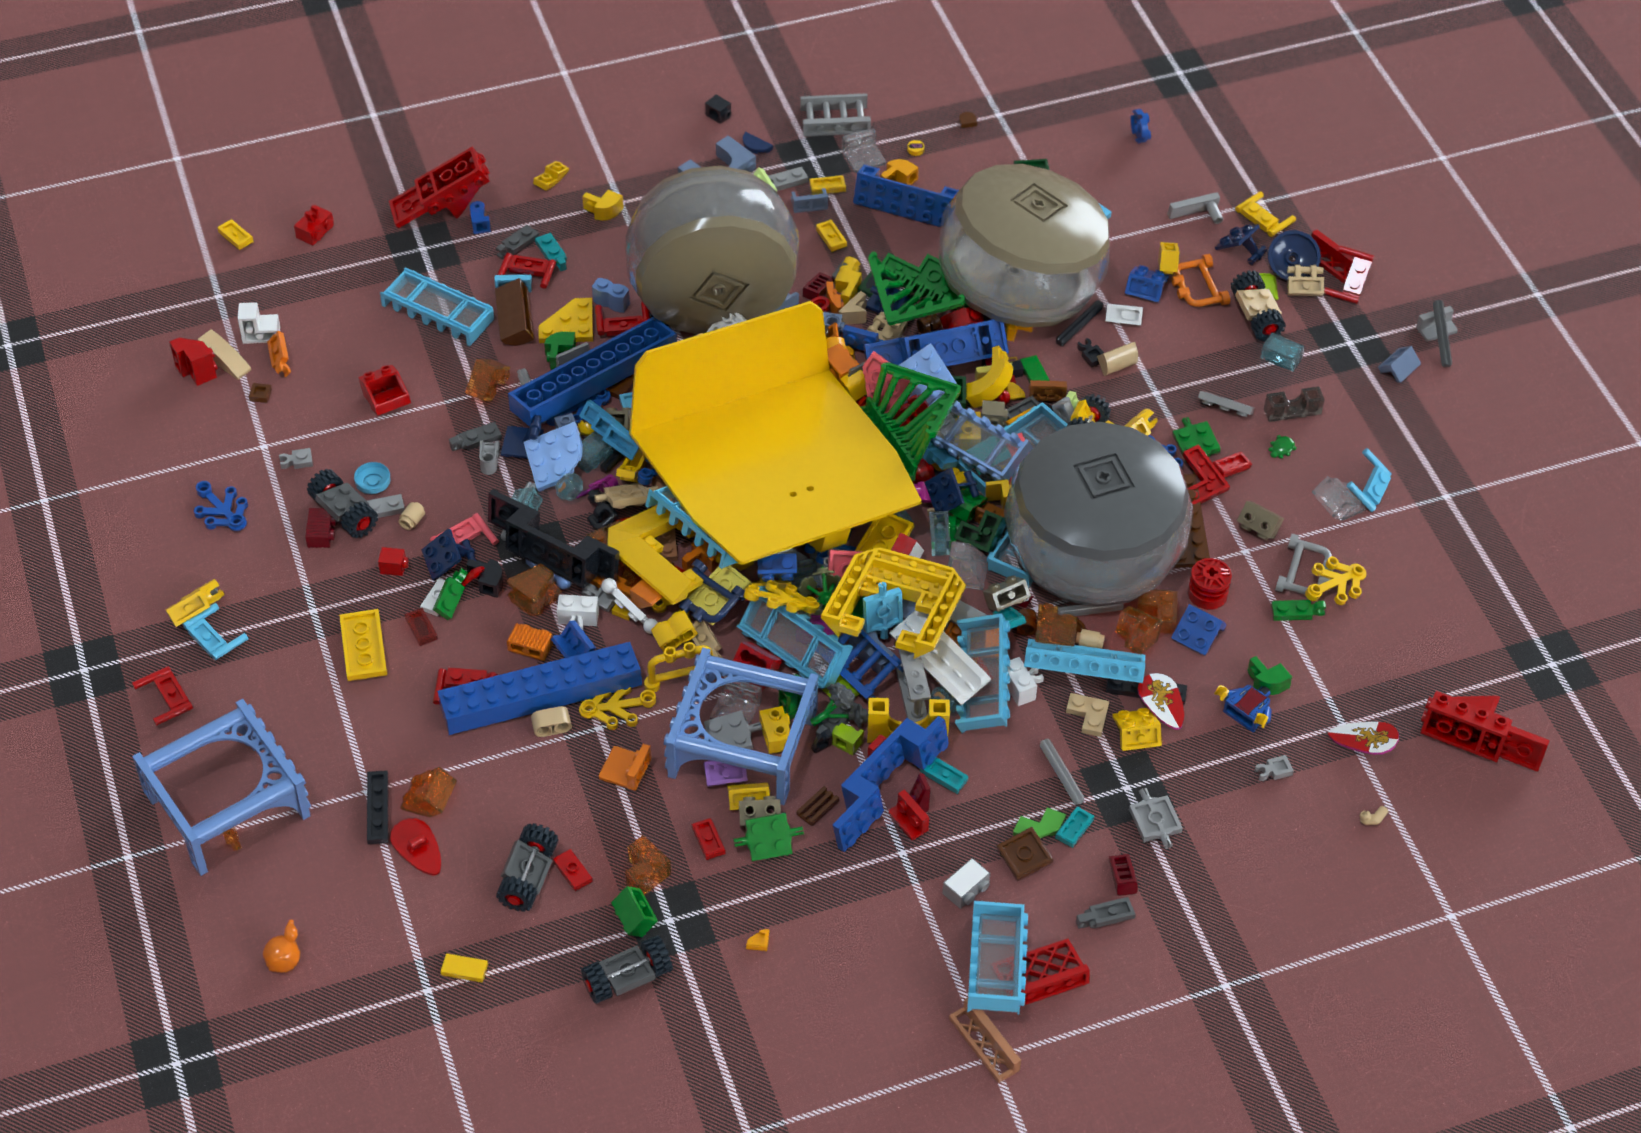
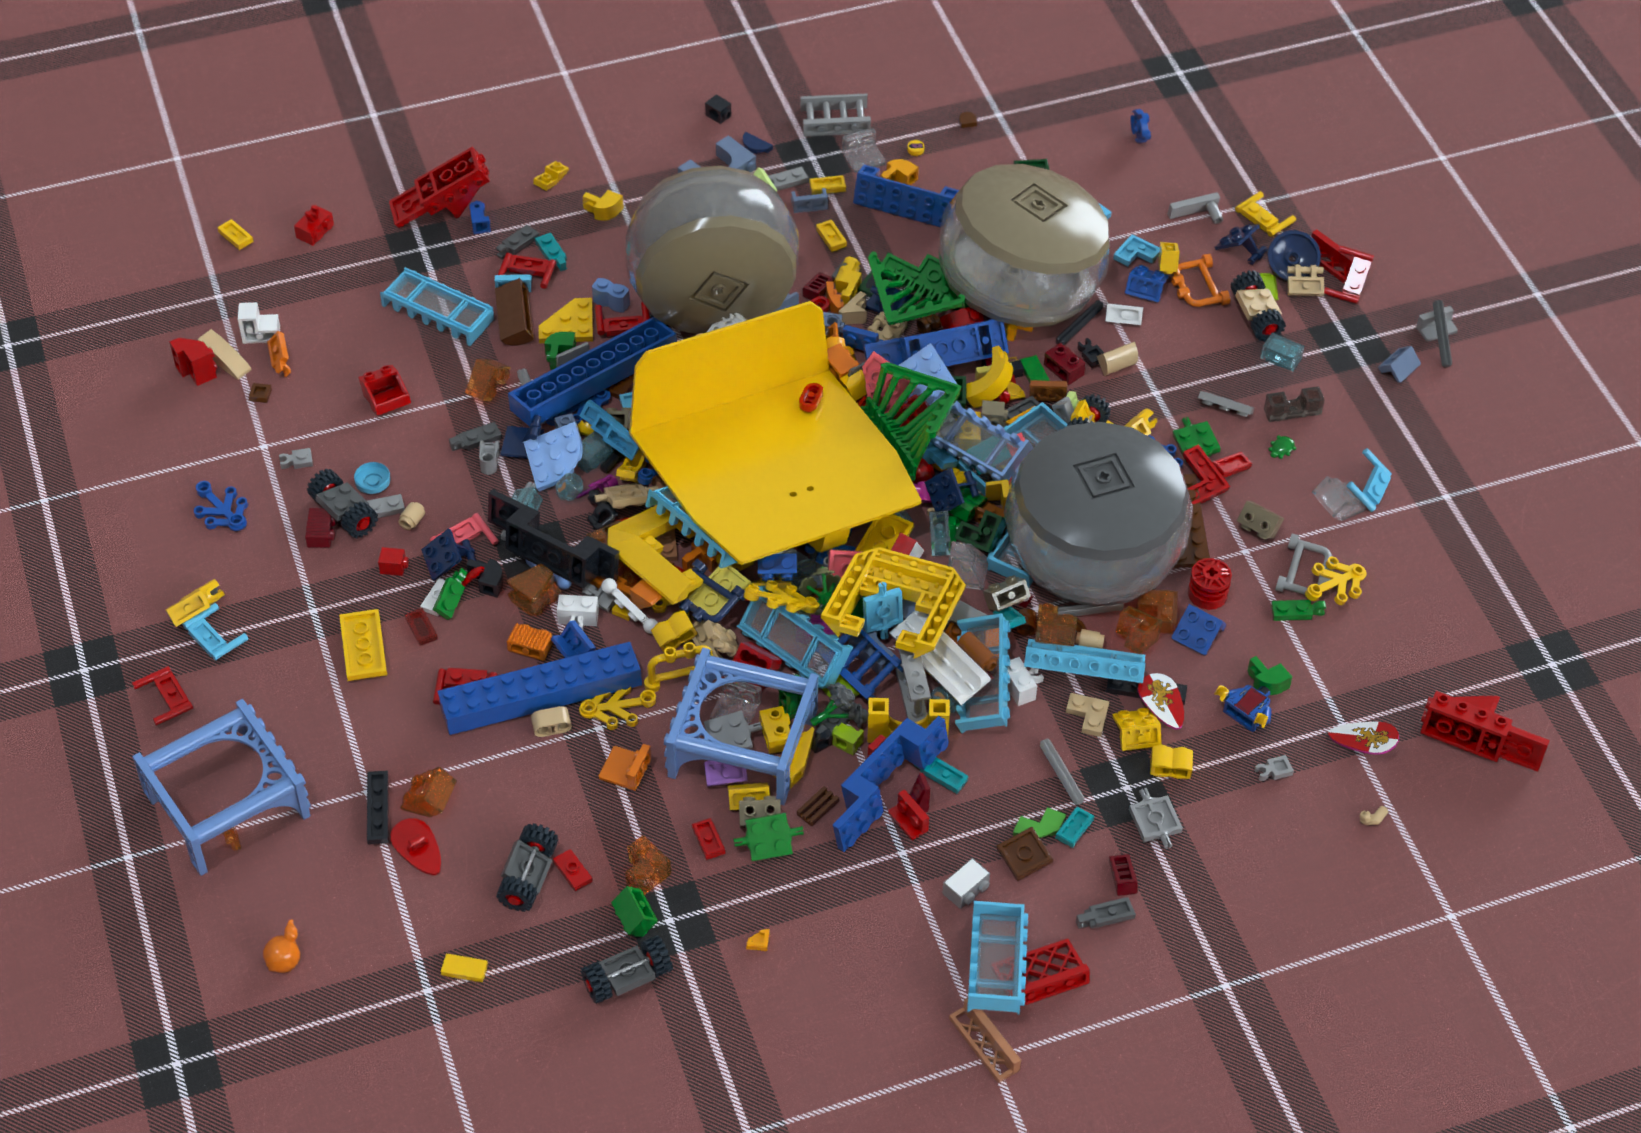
(723, 639): none -> tan plate
(800, 757): none -> yellow slope
(811, 397): none -> red plate
(977, 651): none -> dark orange brick
(1064, 363): none -> dark red brick
(1136, 247): none -> medium azure plate
(1171, 762): none -> yellow brick

